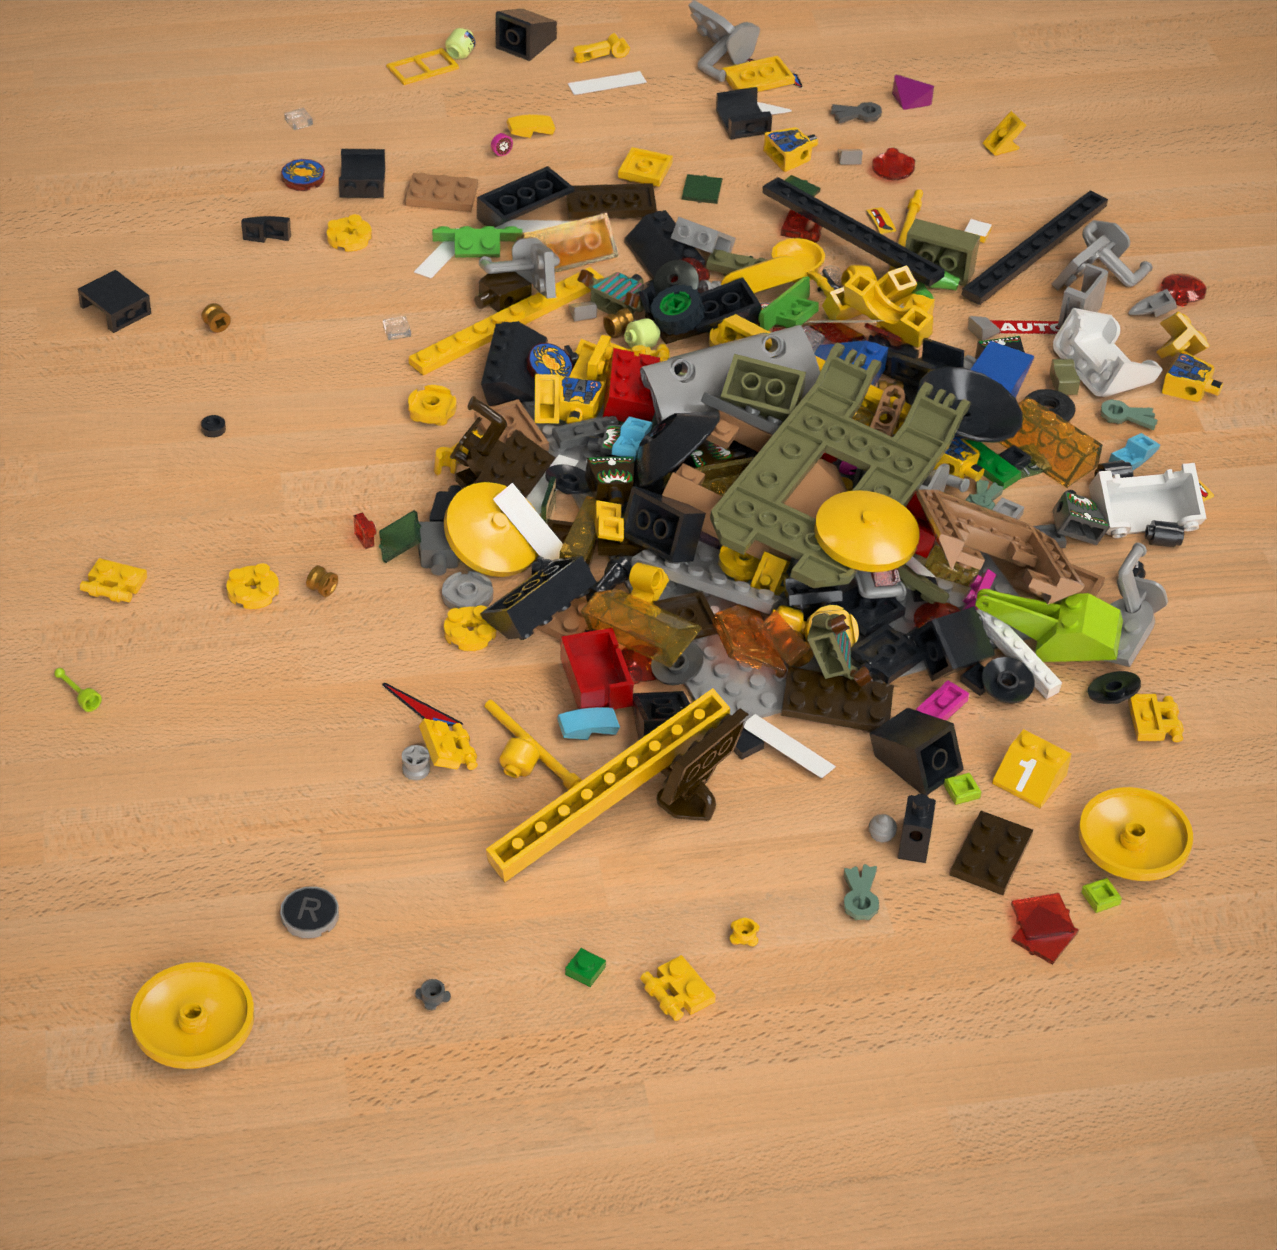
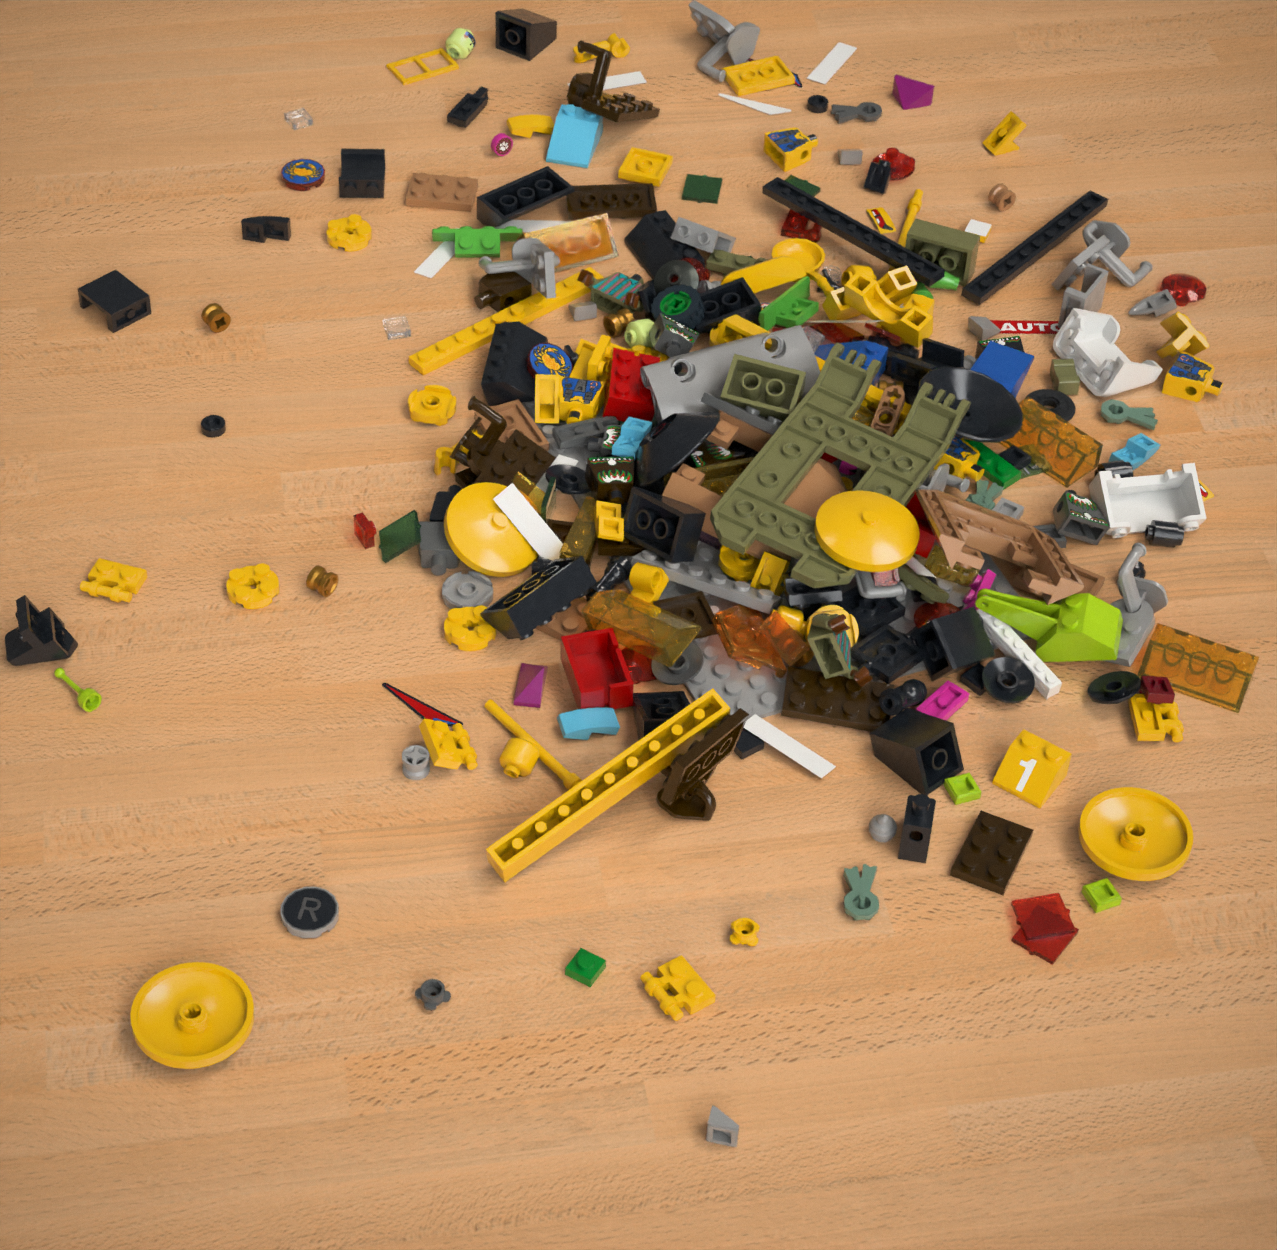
(38, 637): none -> black piece
(468, 108): none -> black hinge
(530, 491): none -> clear yellow piece
(530, 685): none -> magenta slope
(574, 136): none -> medium azure slope
(587, 88): none -> dark brown plate
(673, 338): none -> dark grey torso
(722, 1129): none -> light grey slope
(741, 113): black panel -> none
(817, 104): none -> black tile
(831, 63): none -> white sticker
(879, 176): none -> black bracket
(896, 699): none -> black piece
(1002, 197): none -> medium nougat wheel
(1156, 689): none -> dark red bracket
(1199, 667): none -> clear yellow slope

